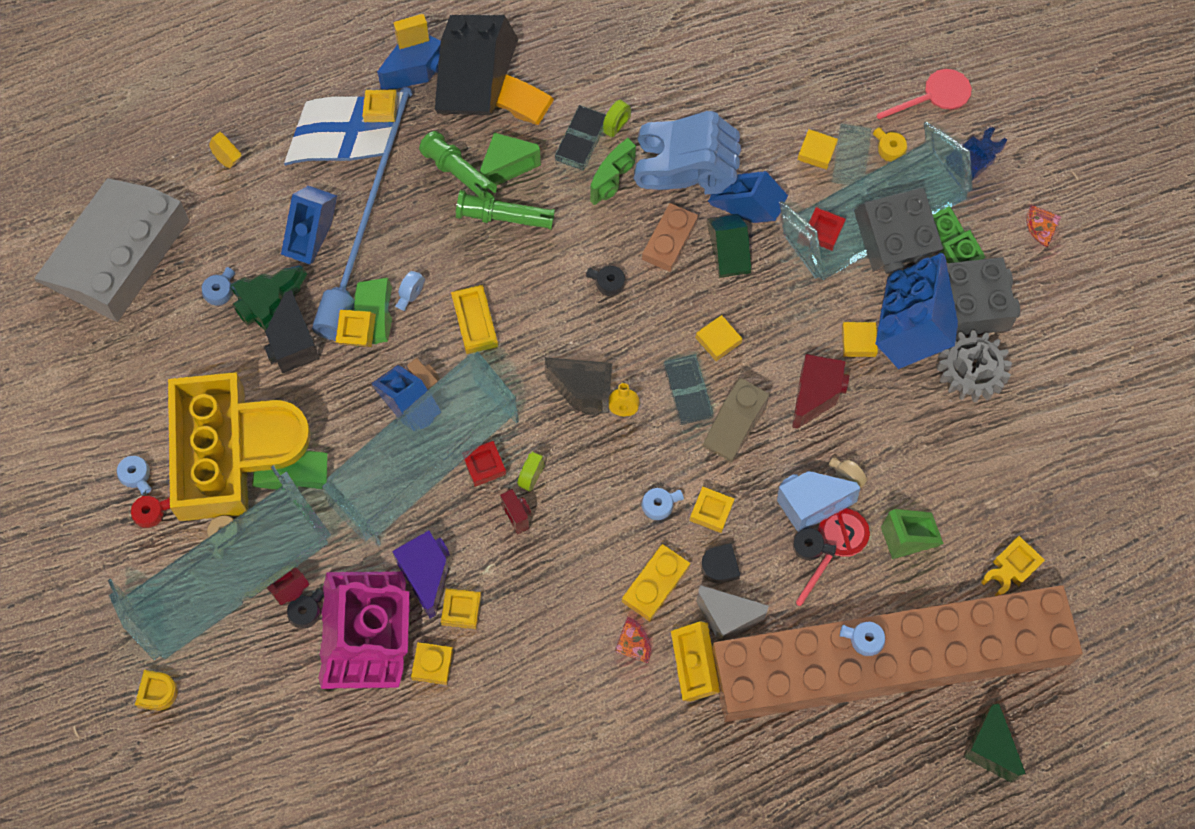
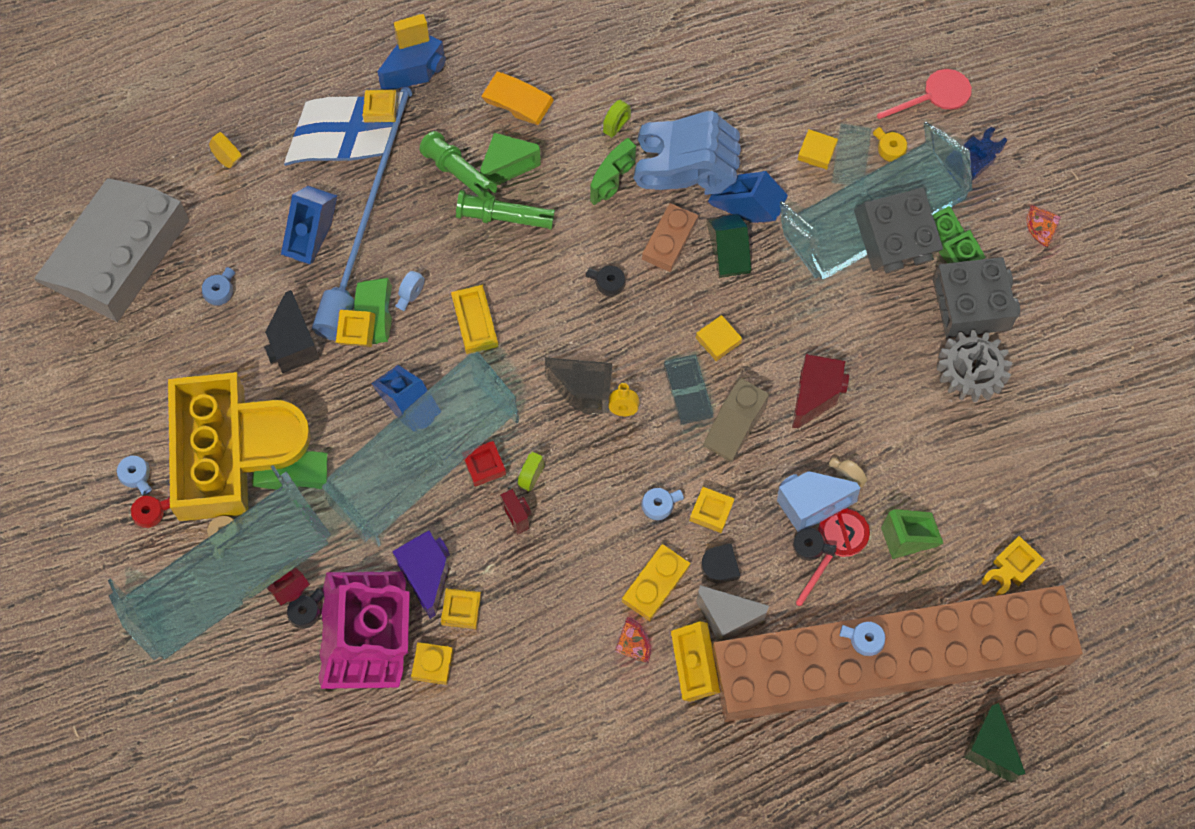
(156, 691): yellow tile -> none
(262, 294): dark green rock -> none
(425, 373): medium nougat plate -> none
(473, 63): black slope -> none
(580, 138): black tile -> none
(828, 227): red plate -> none
(859, 339): yellow tile -> none
(917, 313): blue slope -> none

